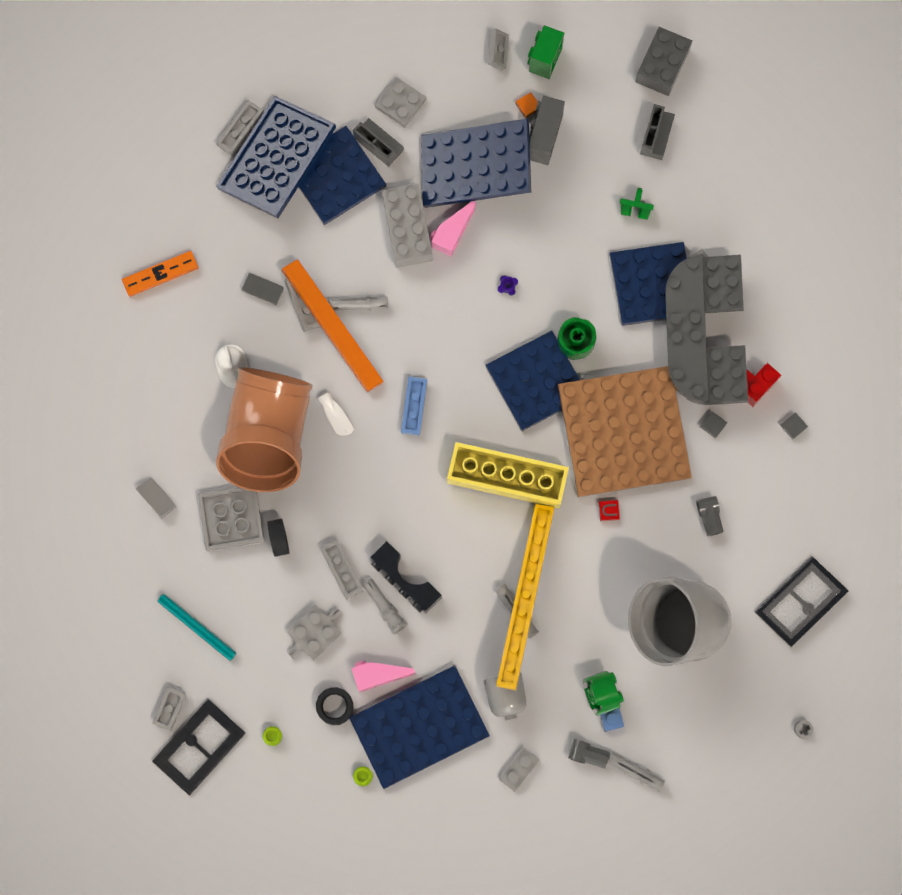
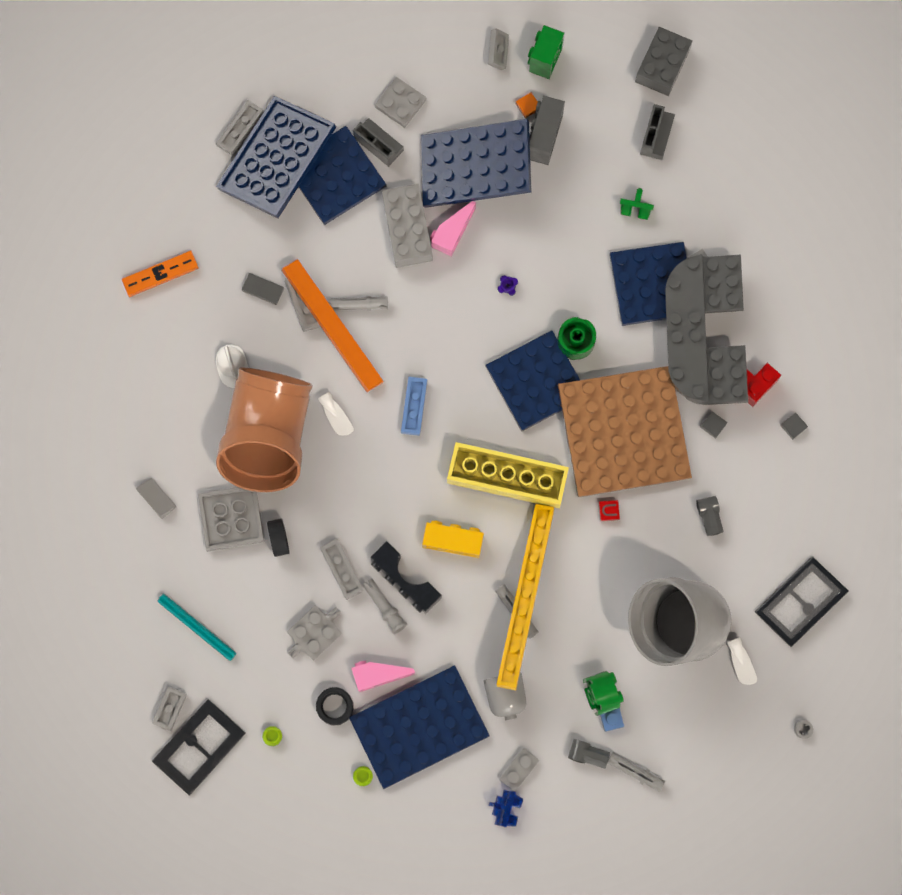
(453, 539): none -> yellow brick
(503, 807): none -> clear blue hips
(741, 662): none -> white piece

